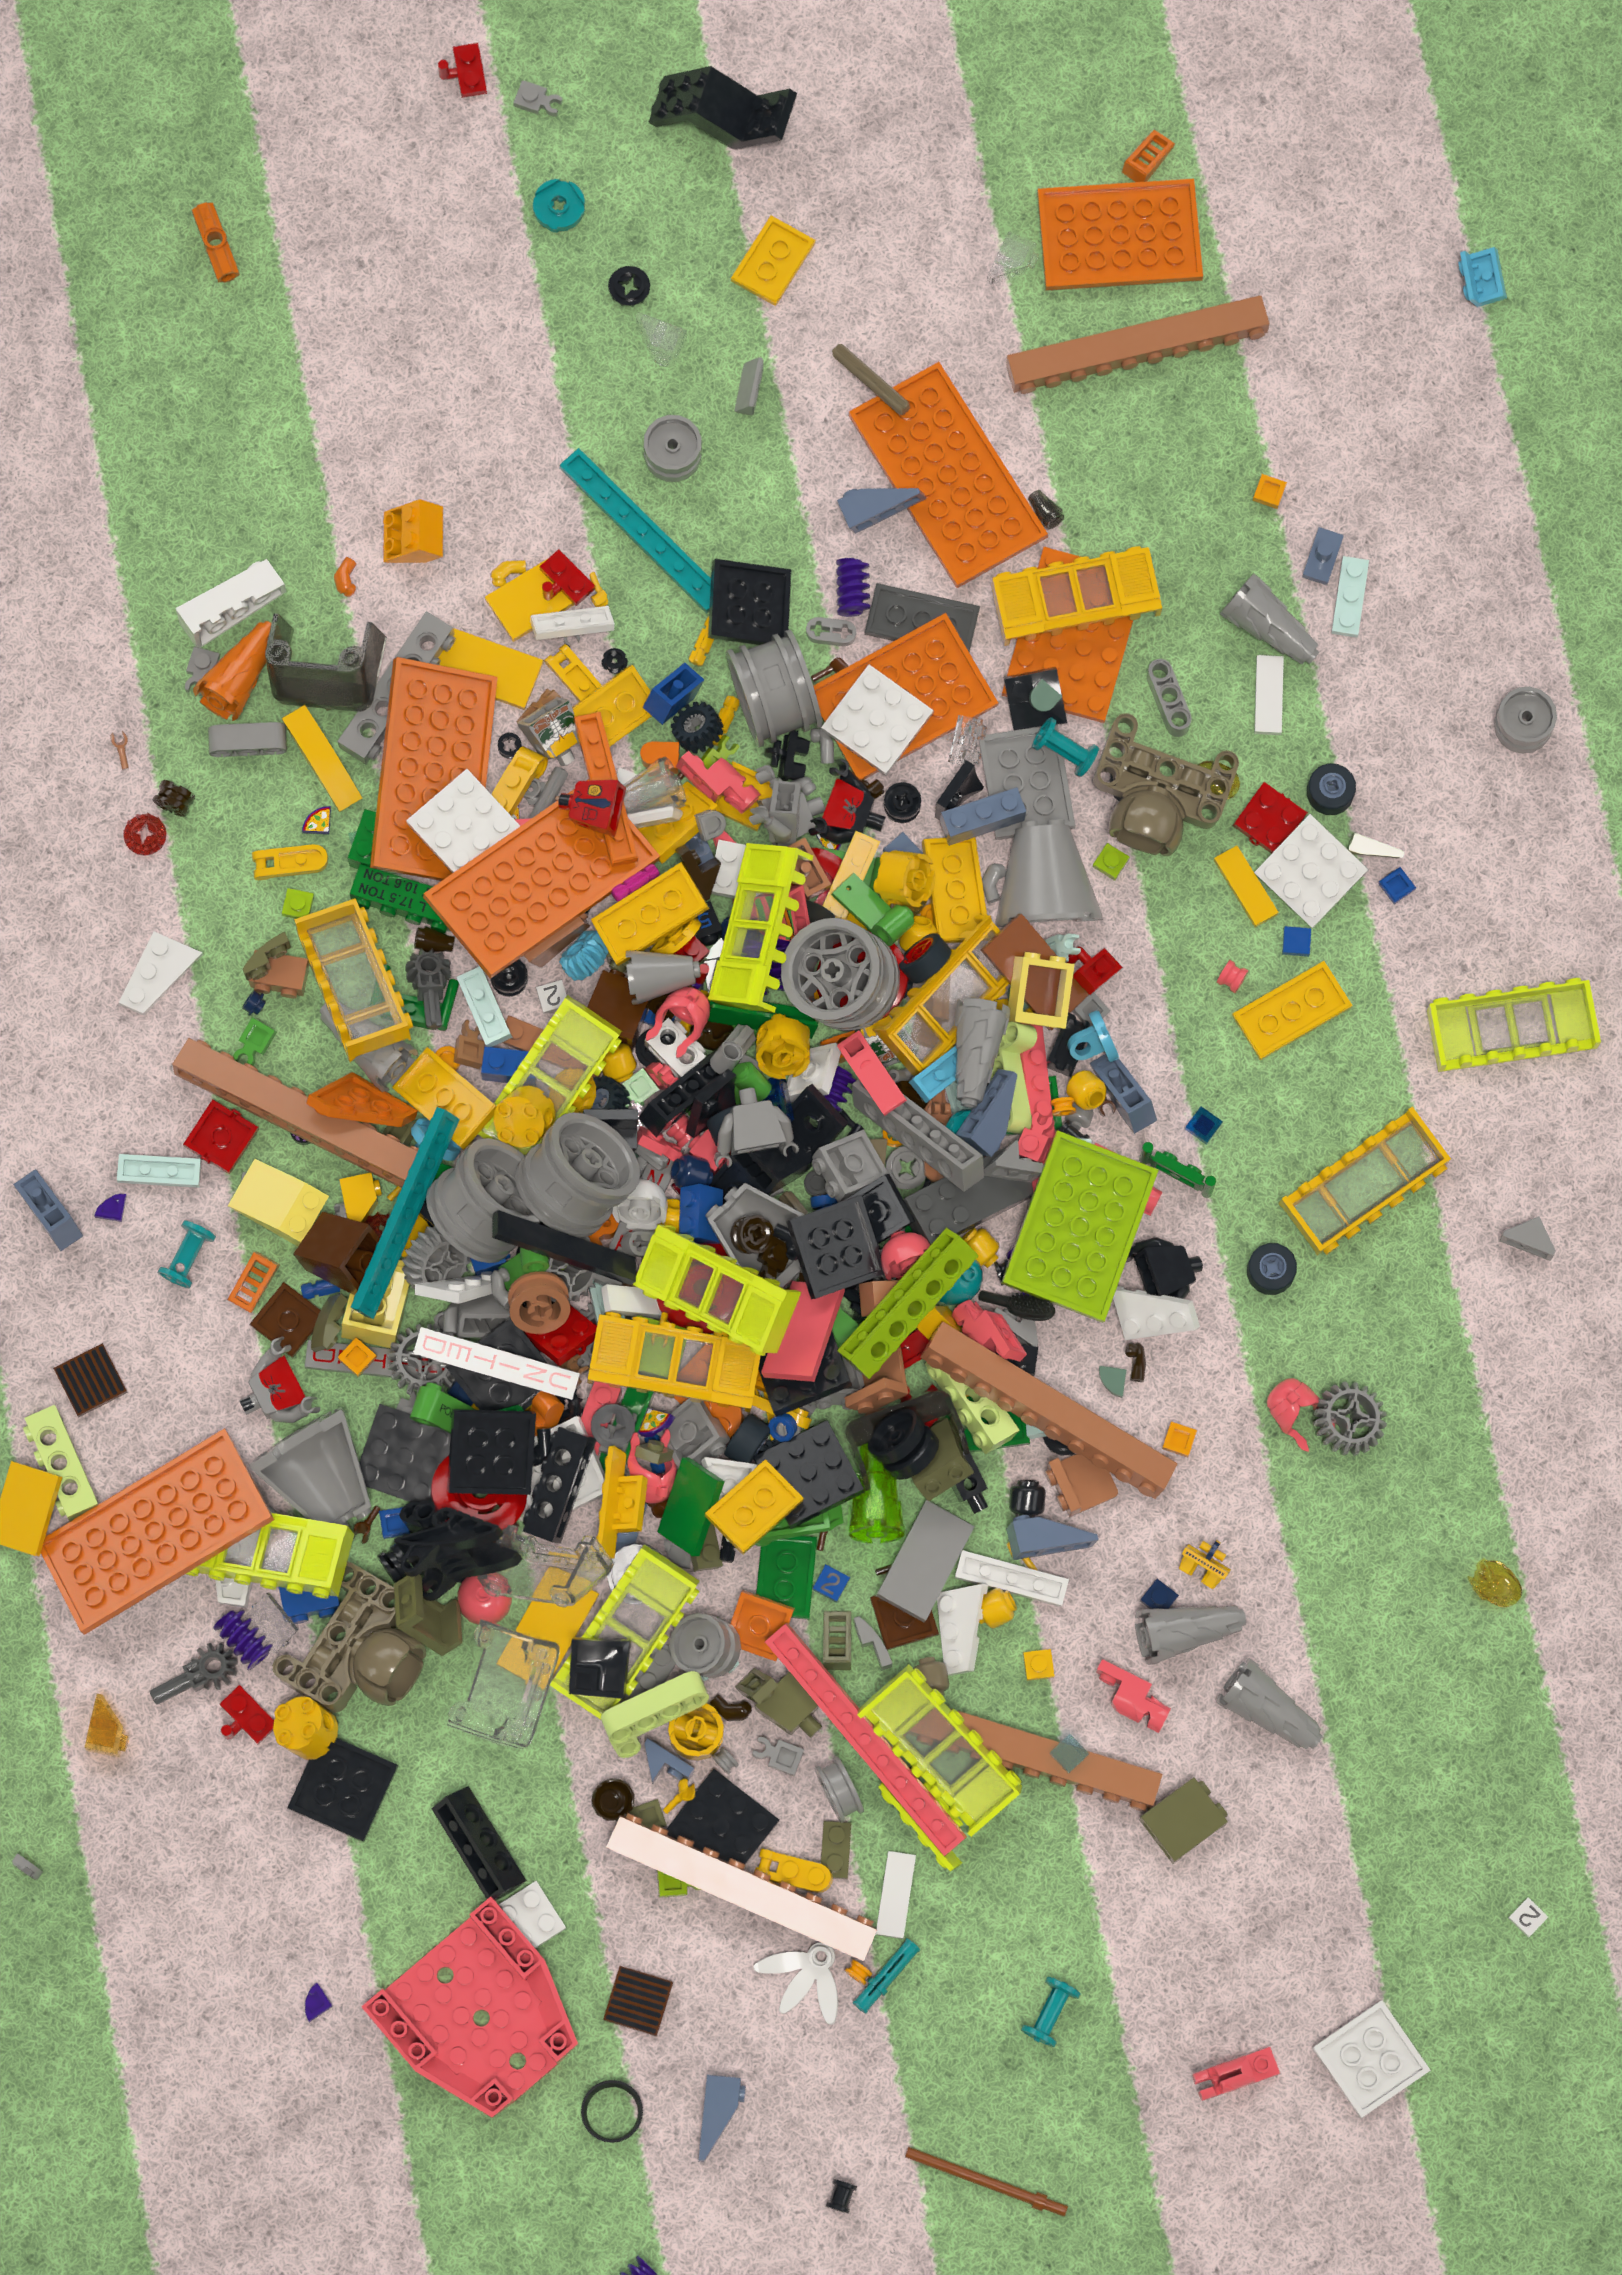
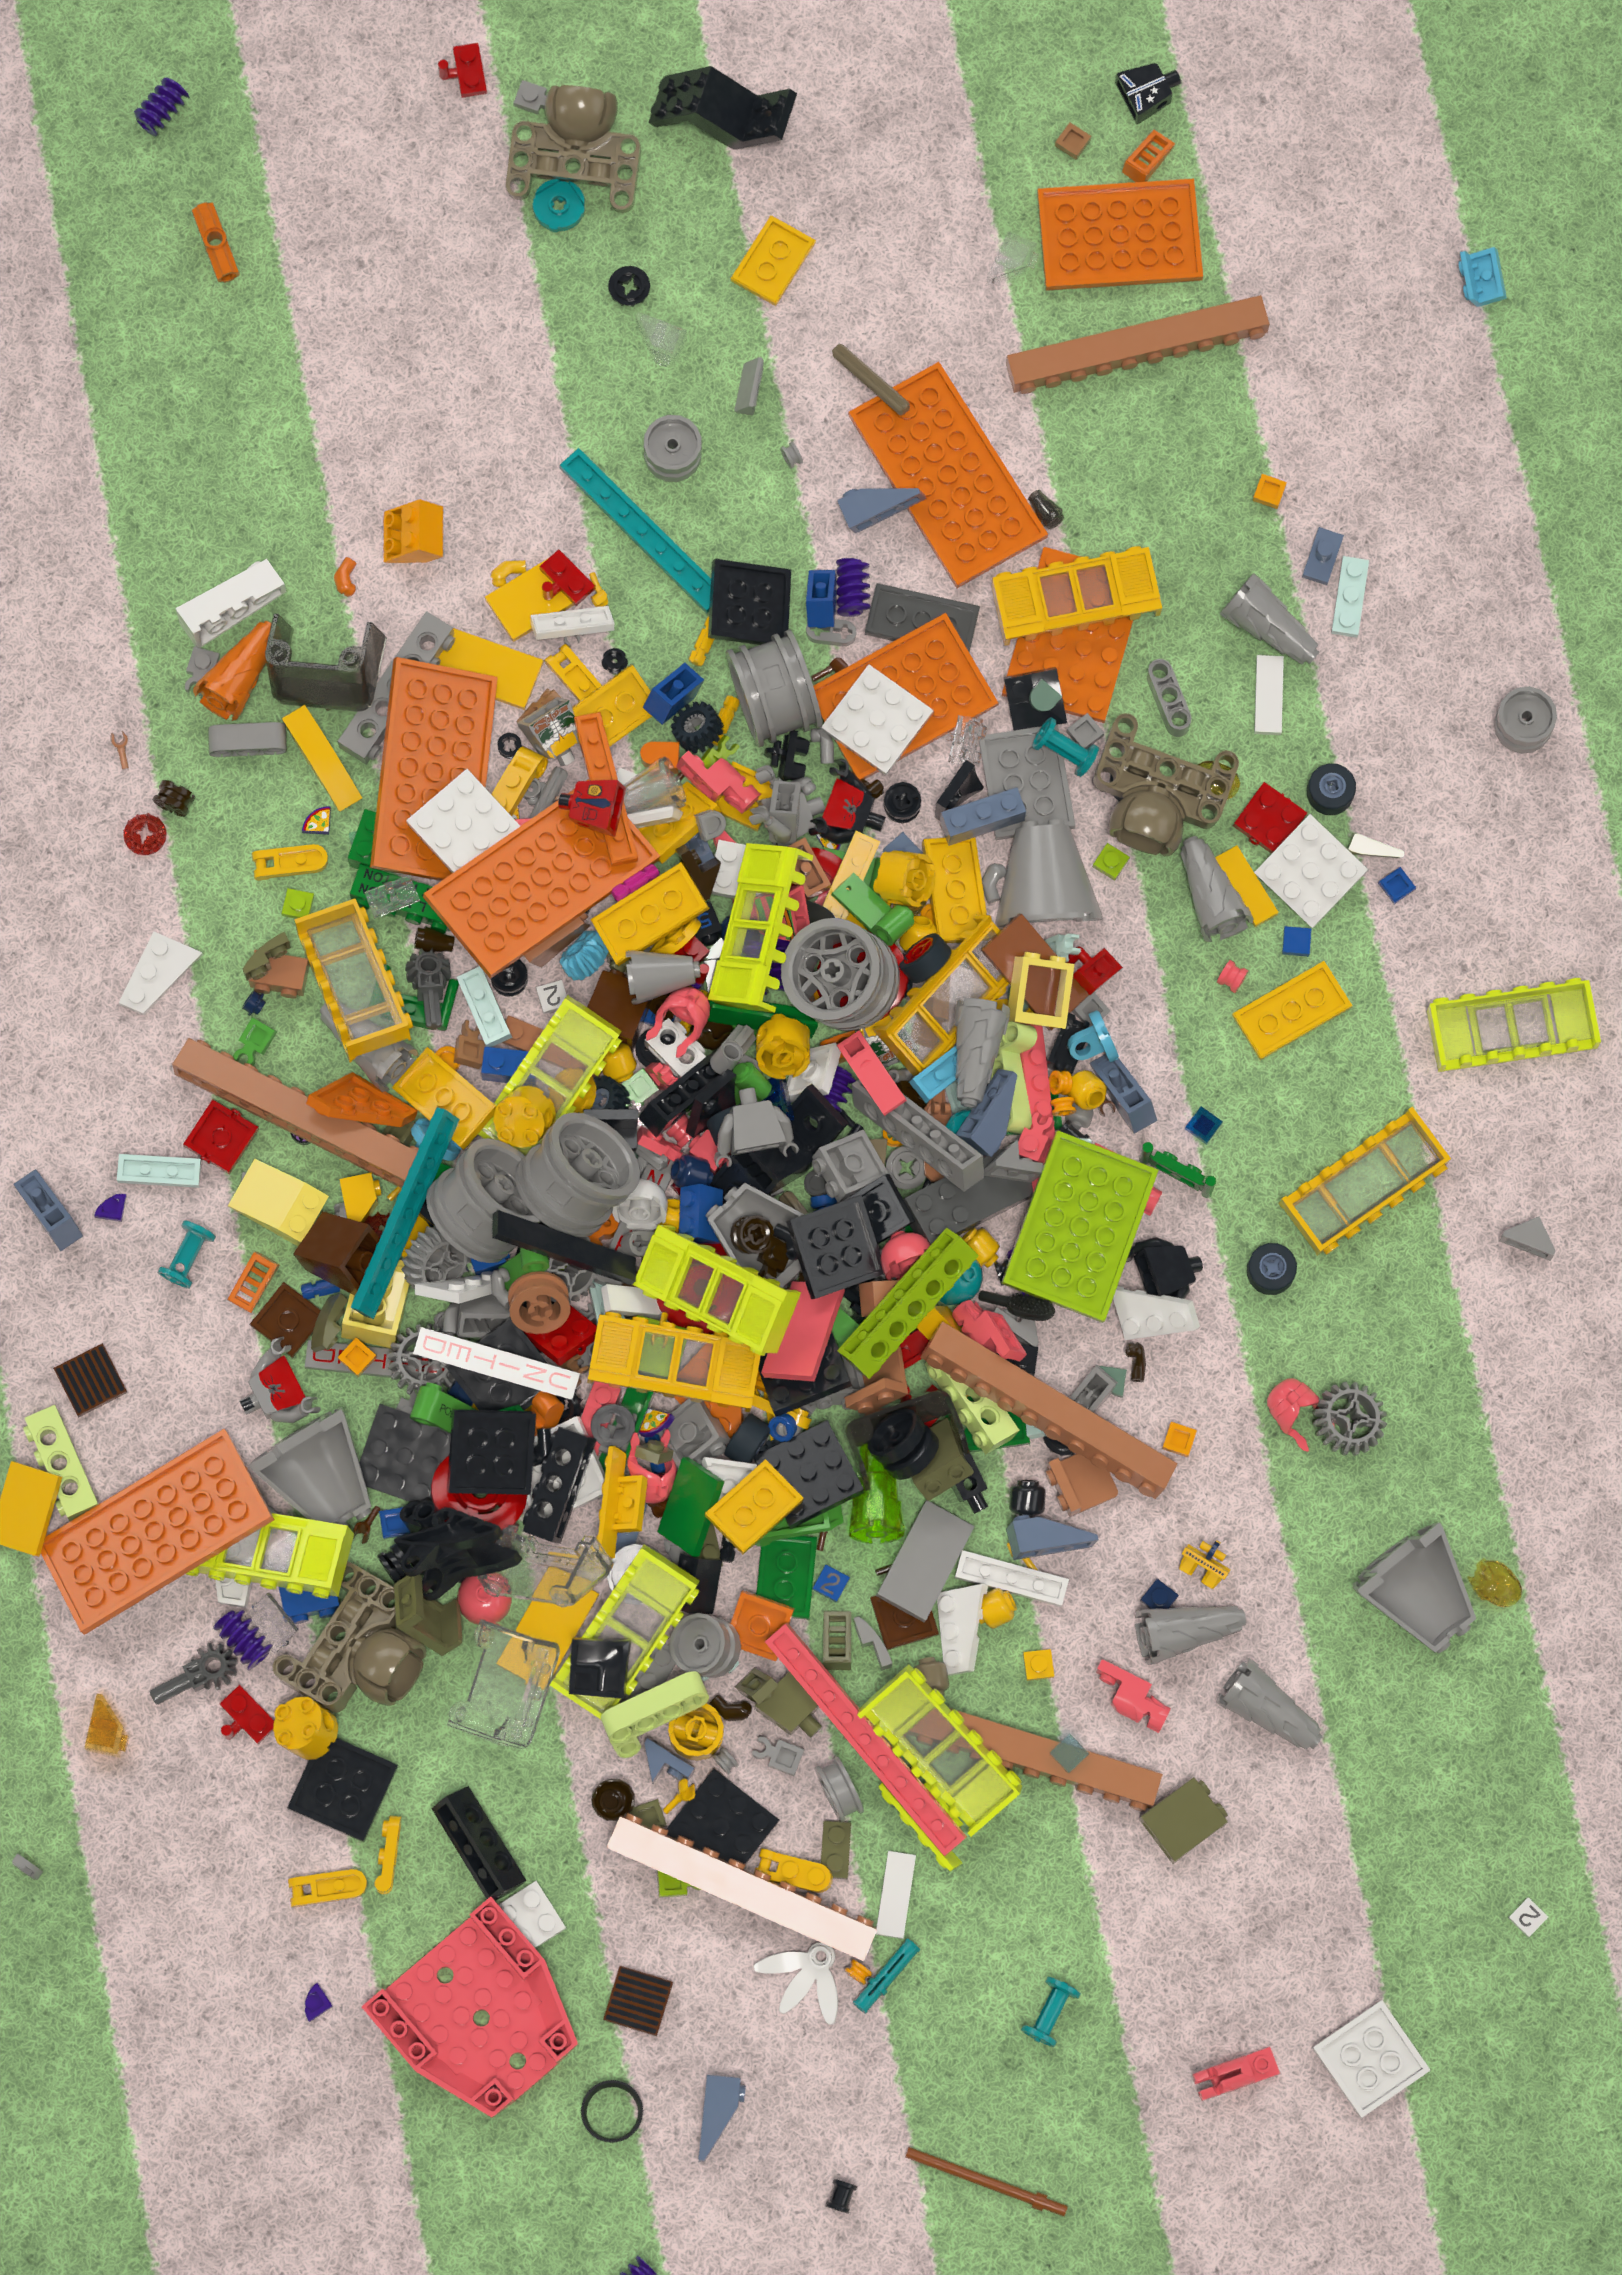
(159, 104): none -> dark purple piece
(327, 1887): none -> yellow plate
(388, 1855): none -> yellow plate
(405, 896): none -> clear hips
(581, 121): none -> dark tan beam
(708, 1574): none -> black panel
(791, 455): none -> light grey bush
(821, 598): none -> blue brick
(1060, 1082): none -> light orange bush
(1073, 141): none -> medium nougat plate
(1085, 731): none -> light grey plate
(1094, 1389): none -> light grey slope
(1146, 90): none -> black torso
(1214, 897): none -> light grey cone
(1420, 1588): none -> light grey cone

